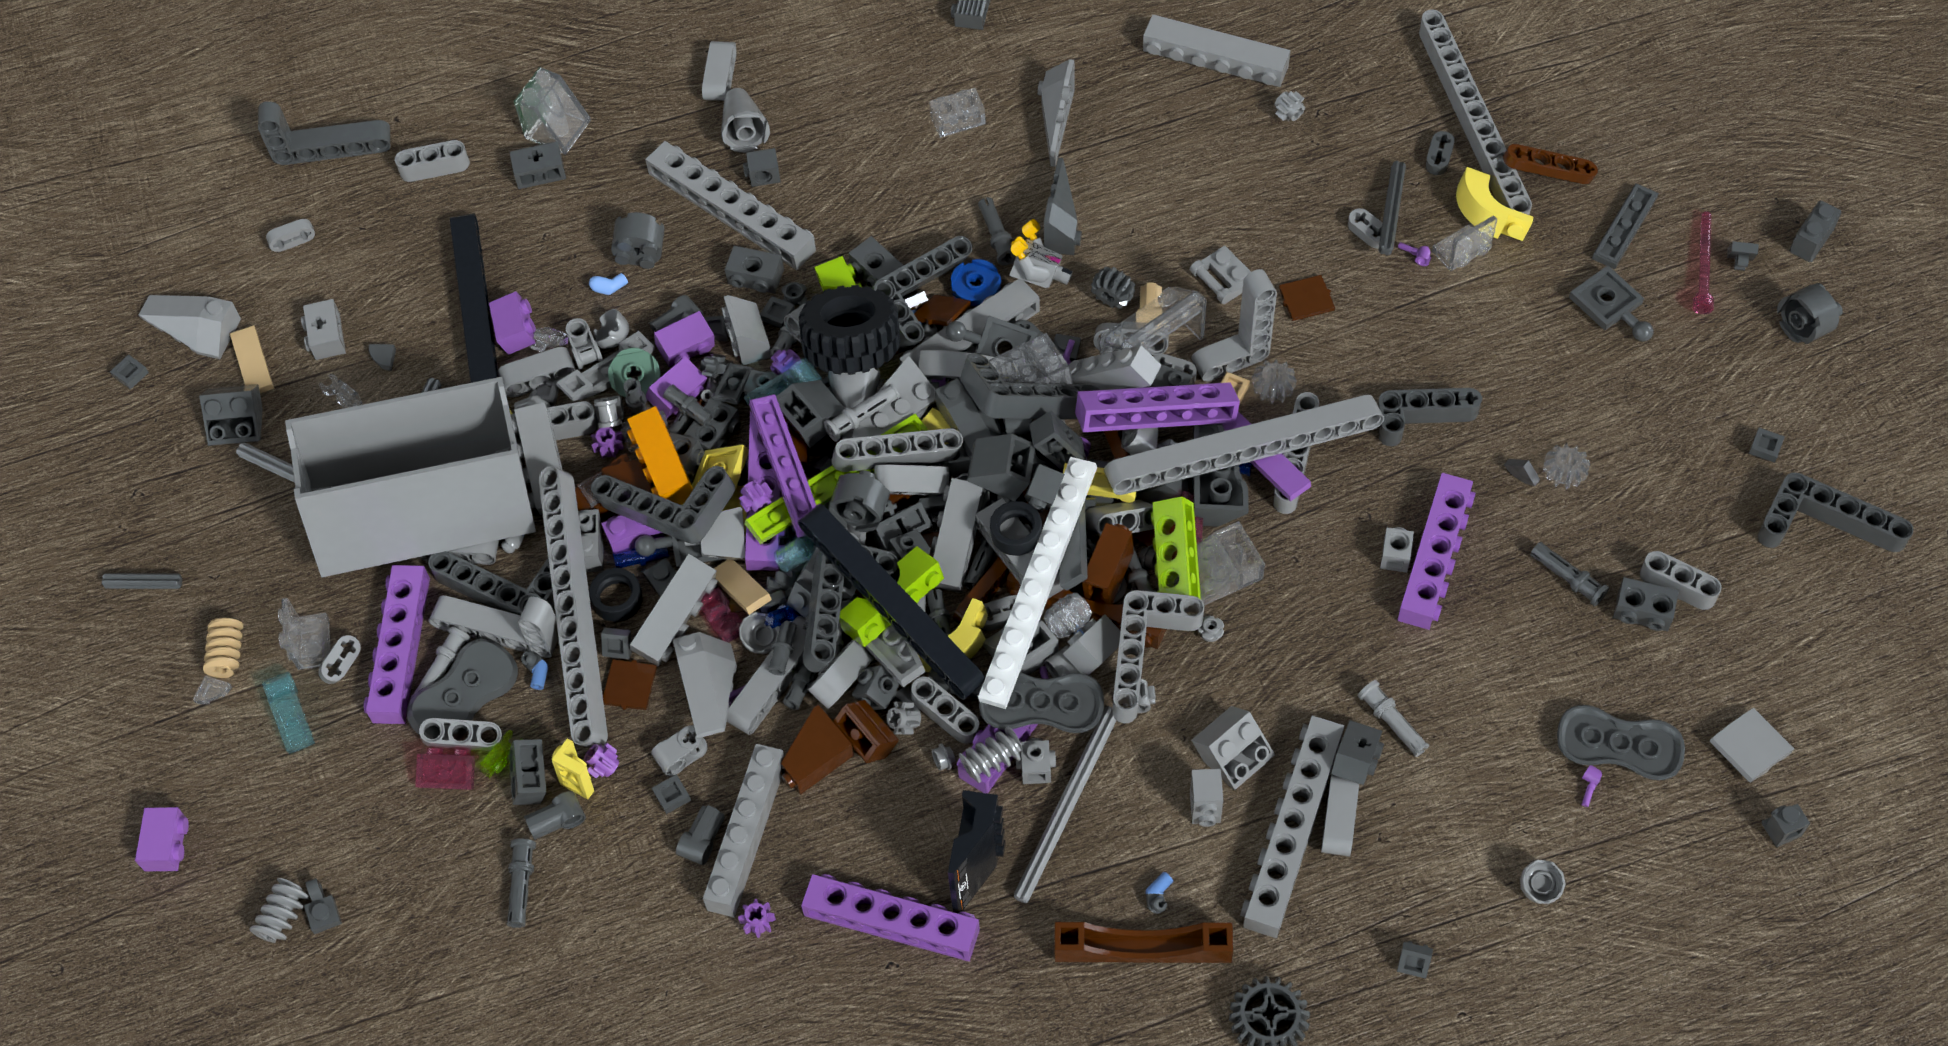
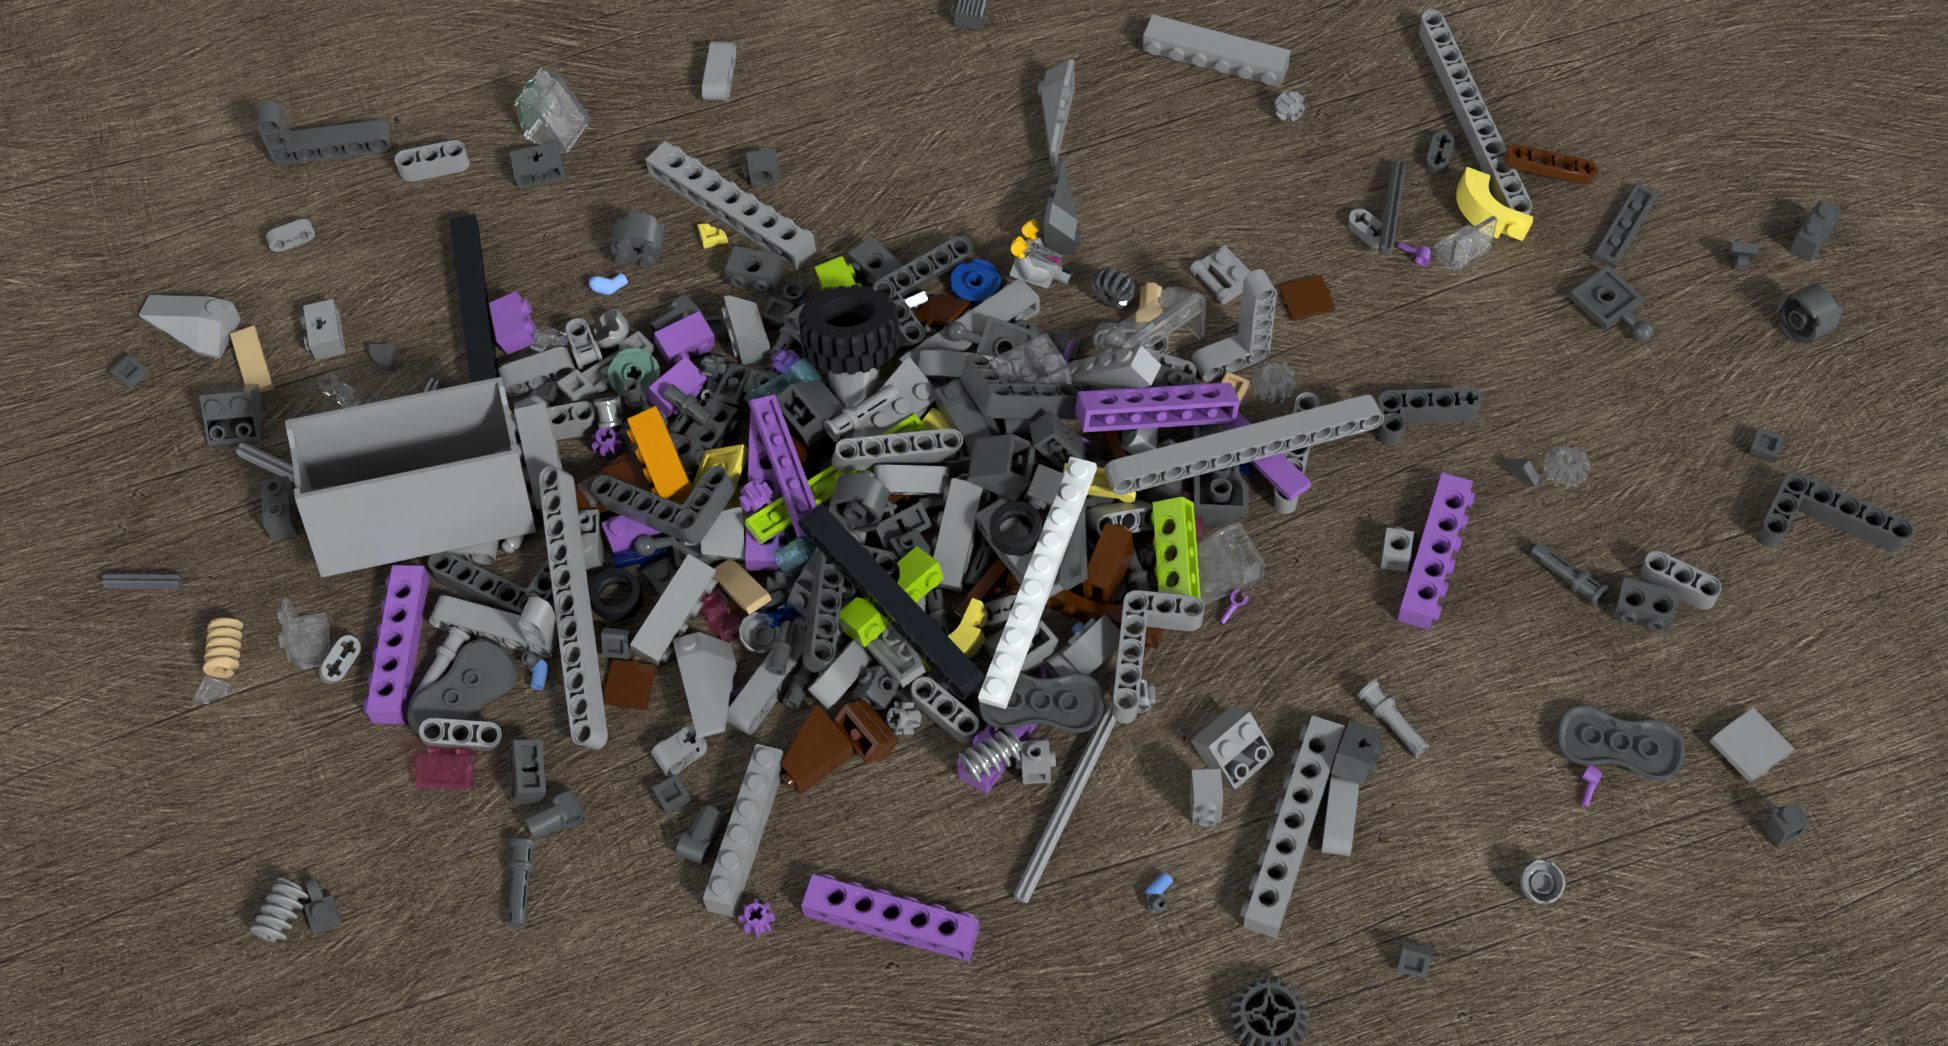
(161, 839): medium lavender brick -> none
(279, 508): none -> dark grey brick
(288, 712): clear light blue plate -> none
(496, 758): clear neon green plate -> none
(572, 770): light yellow bracket -> none
(601, 760): medium lavender gear -> none
(711, 236): none -> light yellow tile
(743, 122): light grey cone -> none
(943, 757): light grey plate -> none
(957, 112): clear brick -> none
(976, 847): black piece -> none
(1000, 239): dark grey pin -> none
(1068, 615): clear gear -> none
(1180, 945): reddish brown arch -> none
(1215, 633): light grey plate -> none
(1233, 606): none -> medium lavender hand
(1703, 301): clear pink piece -> none

